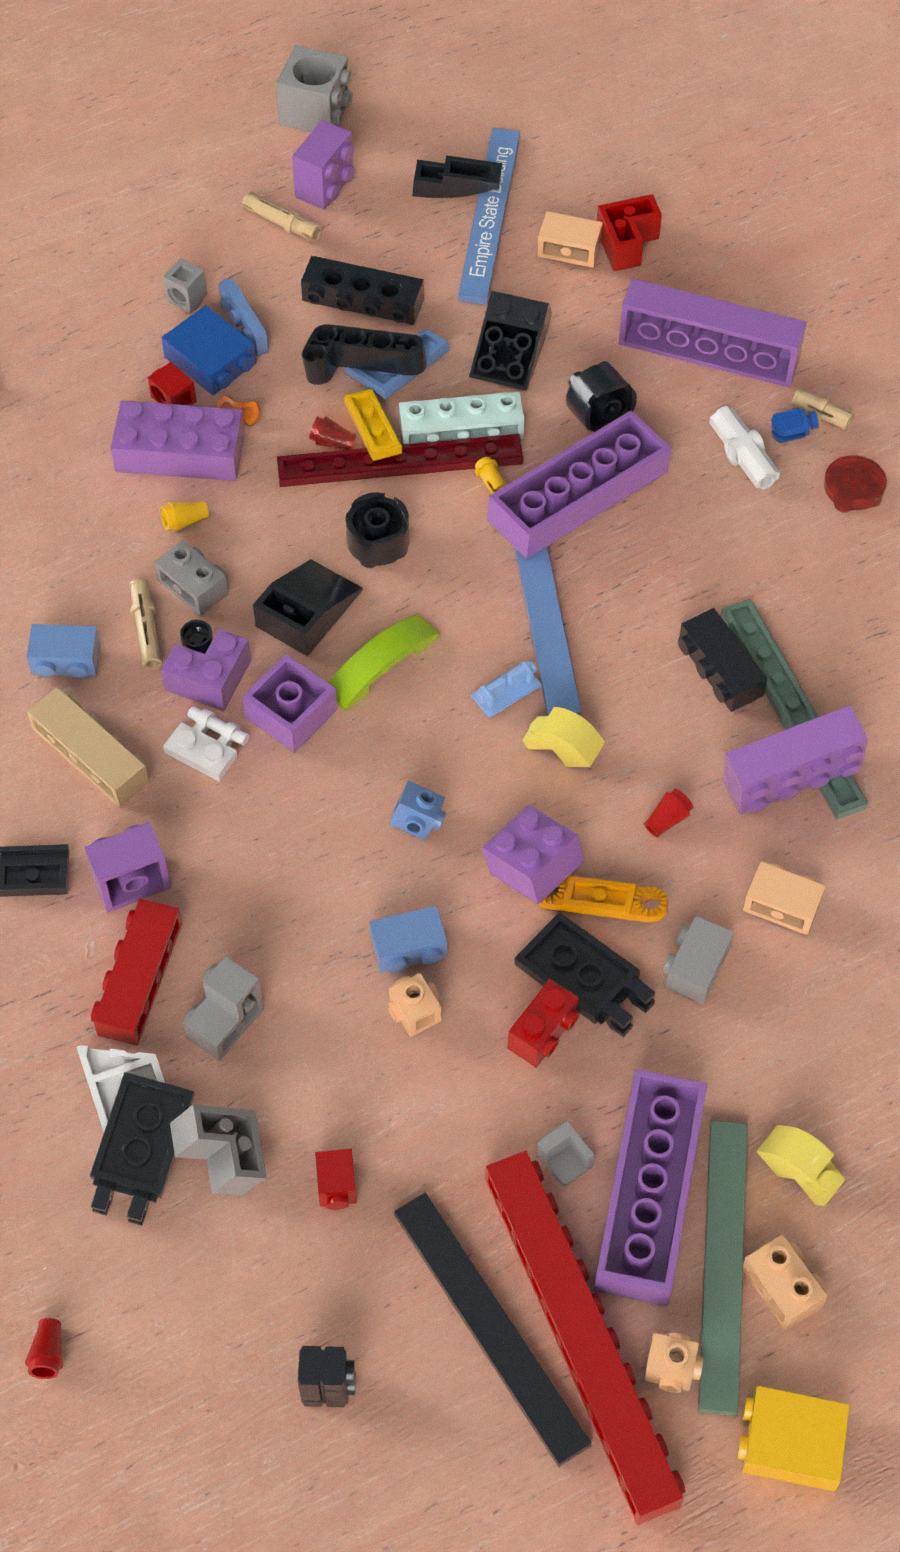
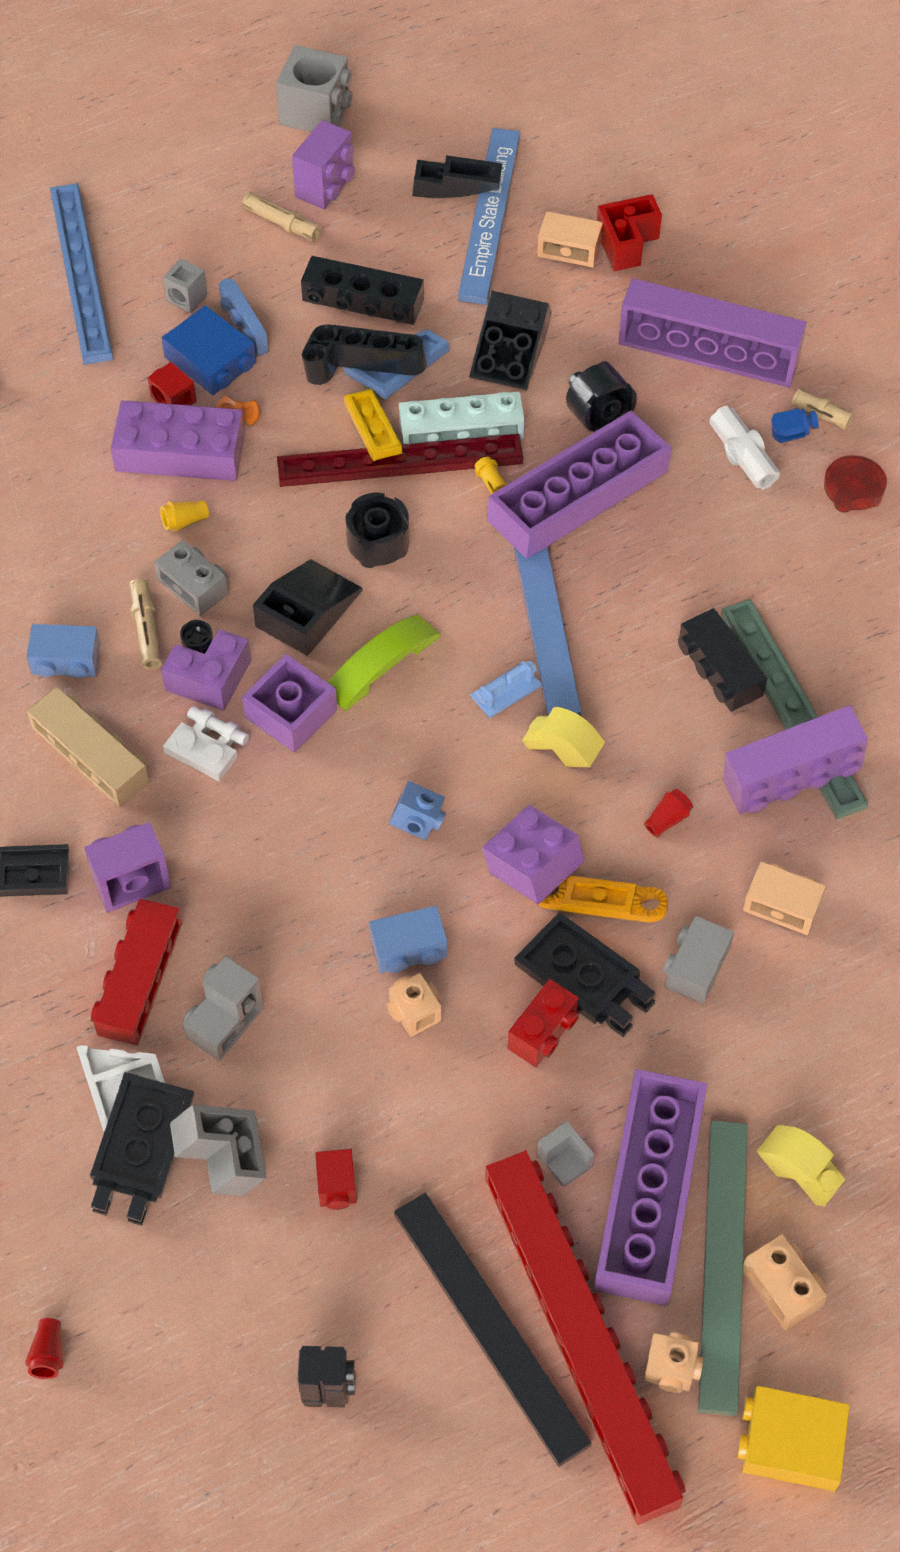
(81, 274): none -> medium blue tile
(331, 434): clear red cone -> none

